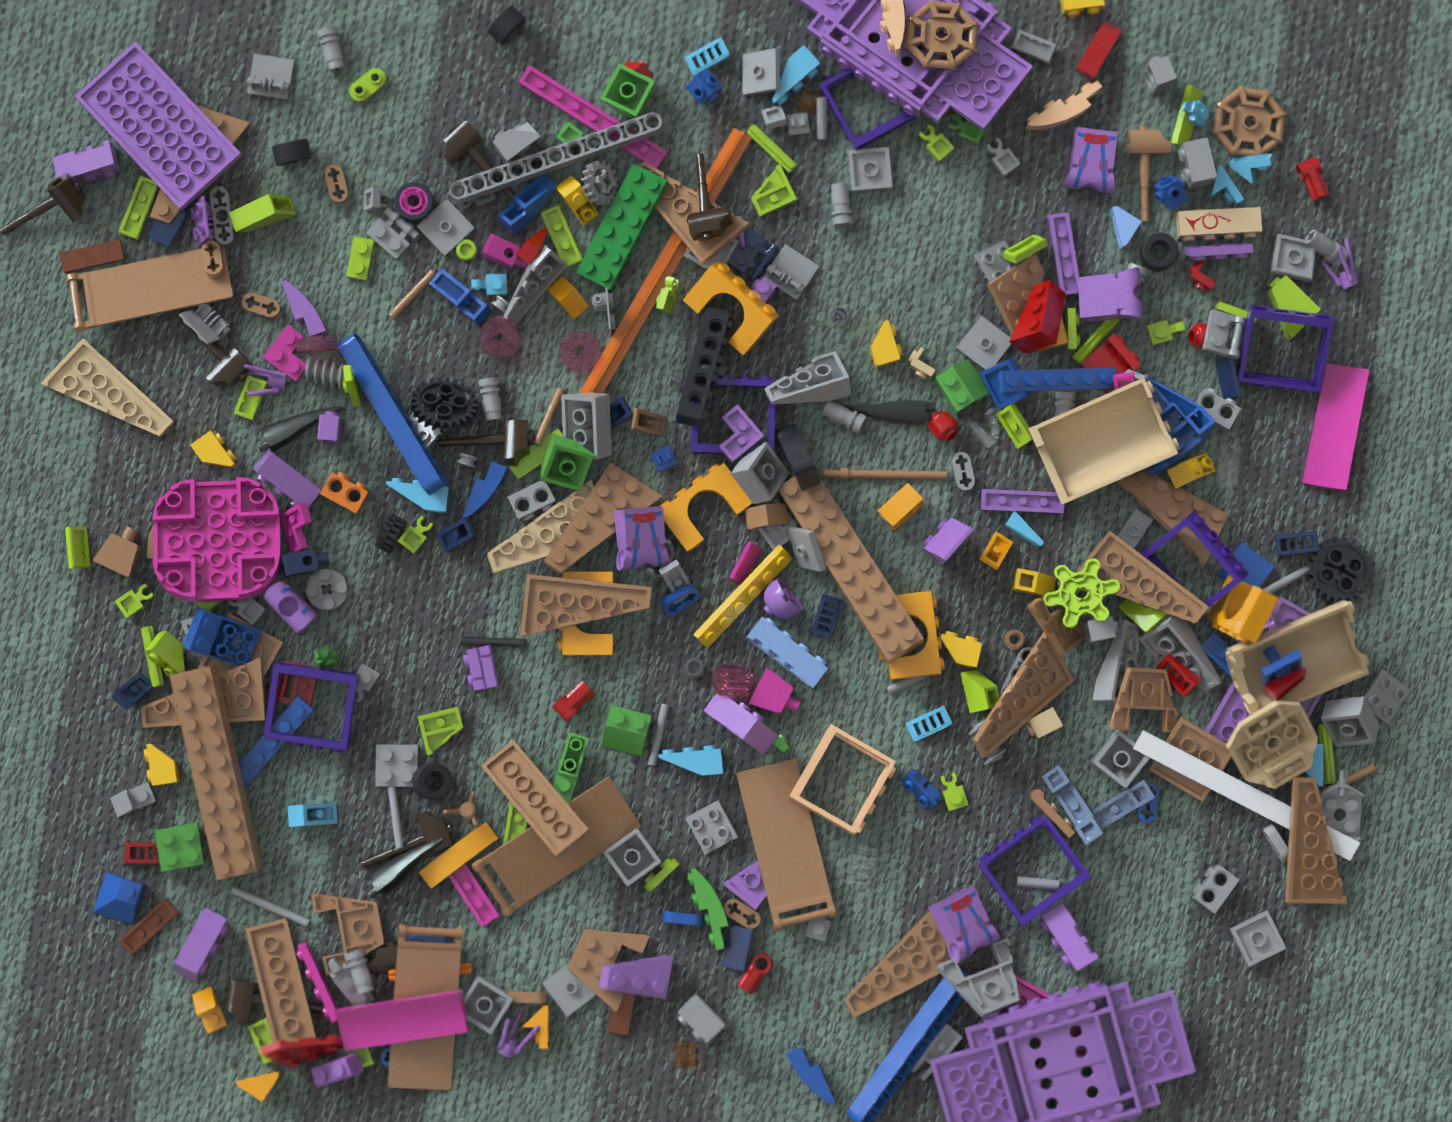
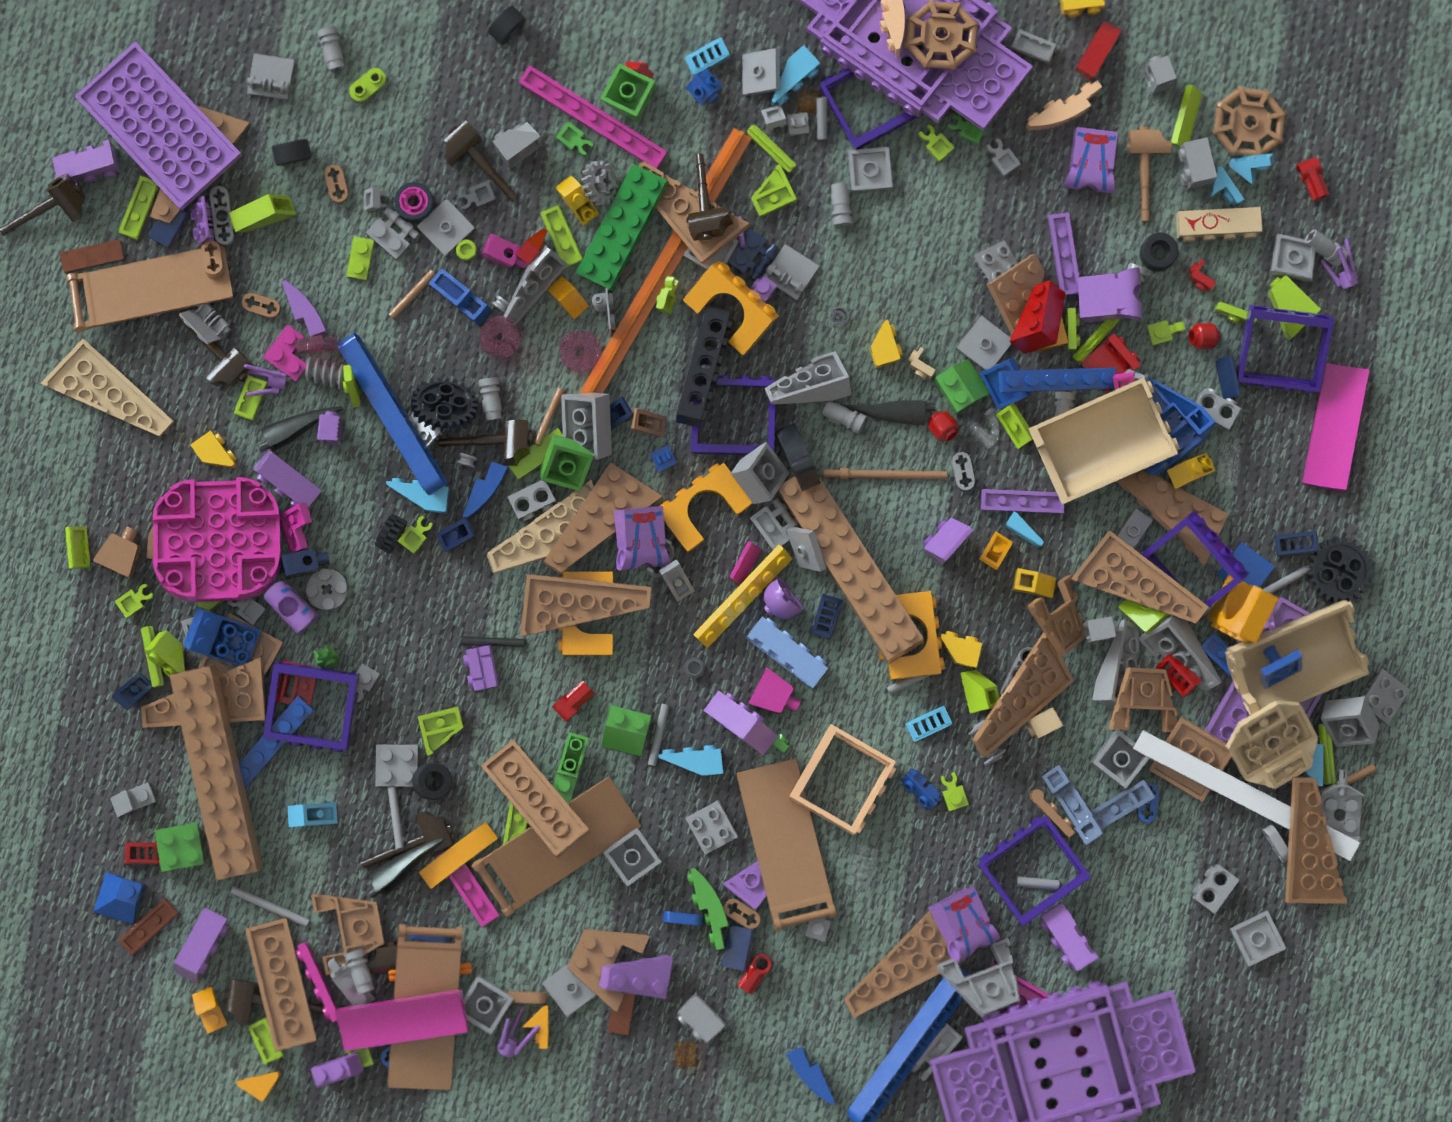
(162, 766): yellow slope -> none
(307, 1049): red plate -> none
(343, 497): orange brick -> none
(467, 810): medium nougat plant -> none
(494, 284): medium azure plate -> none
(527, 204): blue slope -> none
(550, 166): light grey beam -> none
(667, 867): lime plate -> none
(680, 599): blue beam -> none
(738, 688): clear pink plate -> none
(745, 434): medium lavender plate -> none
(766, 516): medium nougat slope -> none
(901, 506): light orange hinge -> none
(1007, 639): medium nougat plate -> none
(1025, 249): lime plate -> none
(1073, 583): lime plate -> none
(1124, 225): light blue slope -> none
(1170, 192): blue brick -> none
(1197, 112): medium azure plate -> none
(1217, 334): light grey plate -> none
(1218, 251): medium lavender plate -> none
(1282, 686): red slope -> none

